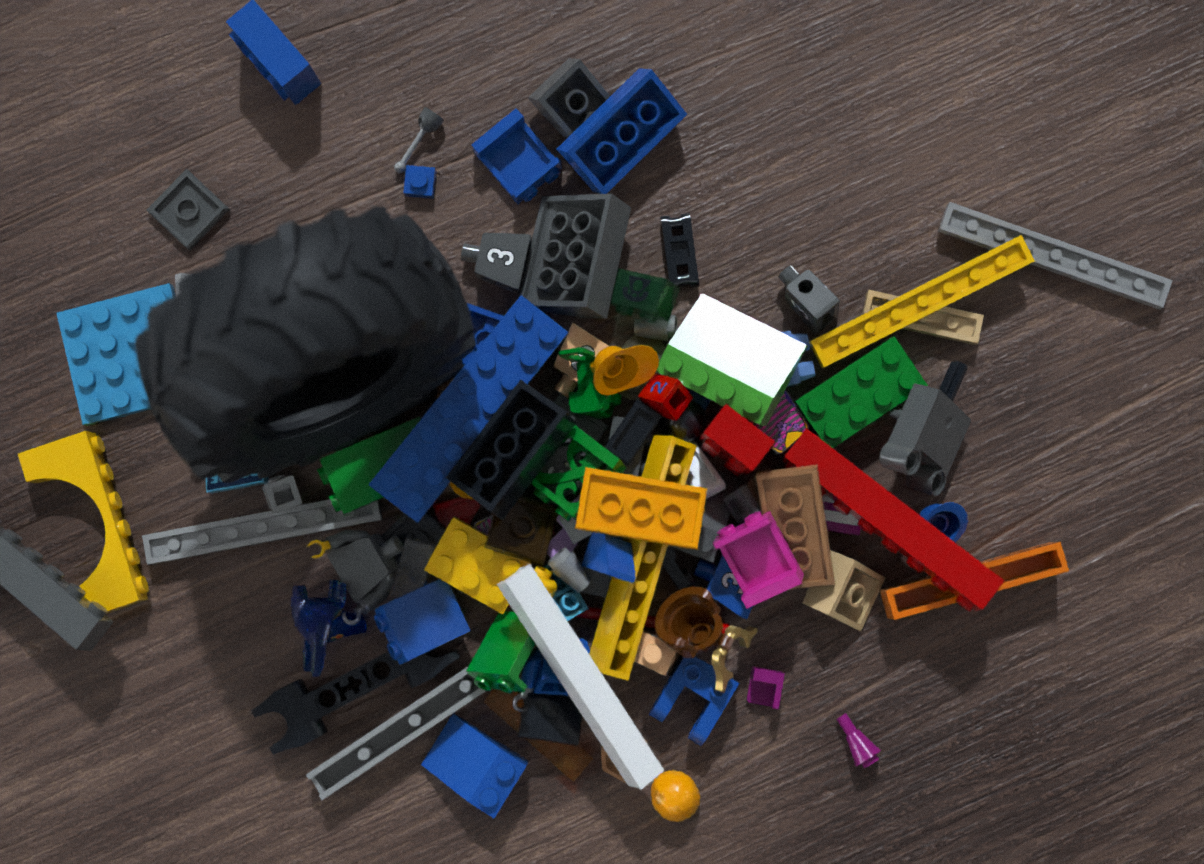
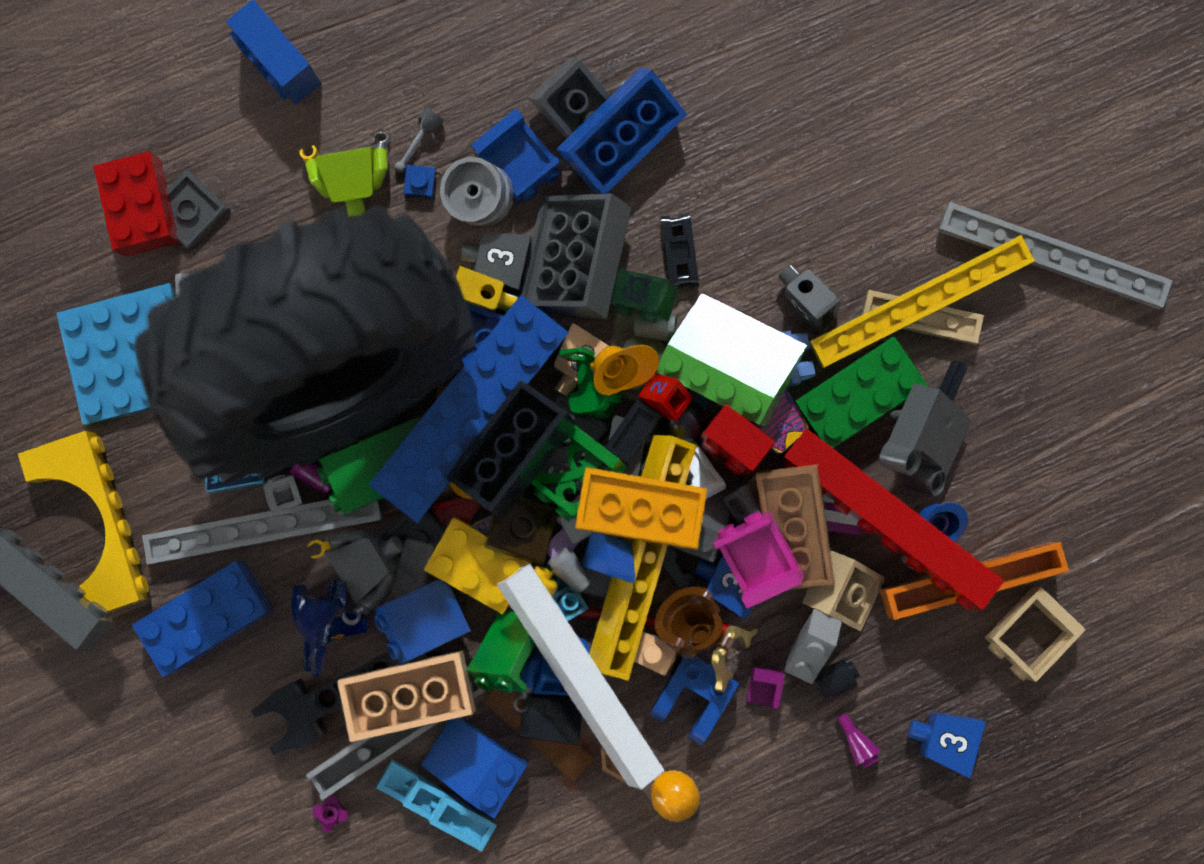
(136, 204): none -> red brick
(203, 618): none -> blue brick
(310, 476): none -> magenta cone
(321, 812): none -> magenta plate
(349, 173): none -> lime torso
(406, 696): none -> light nougat brick
(436, 805): none -> medium azure slope
(473, 283): none -> yellow torso
(476, 192): none -> light grey wheel
(813, 646): none -> light grey brick
(837, 678): none -> black brick
(949, 740): none -> blue torso
(1056, 613): none -> tan window

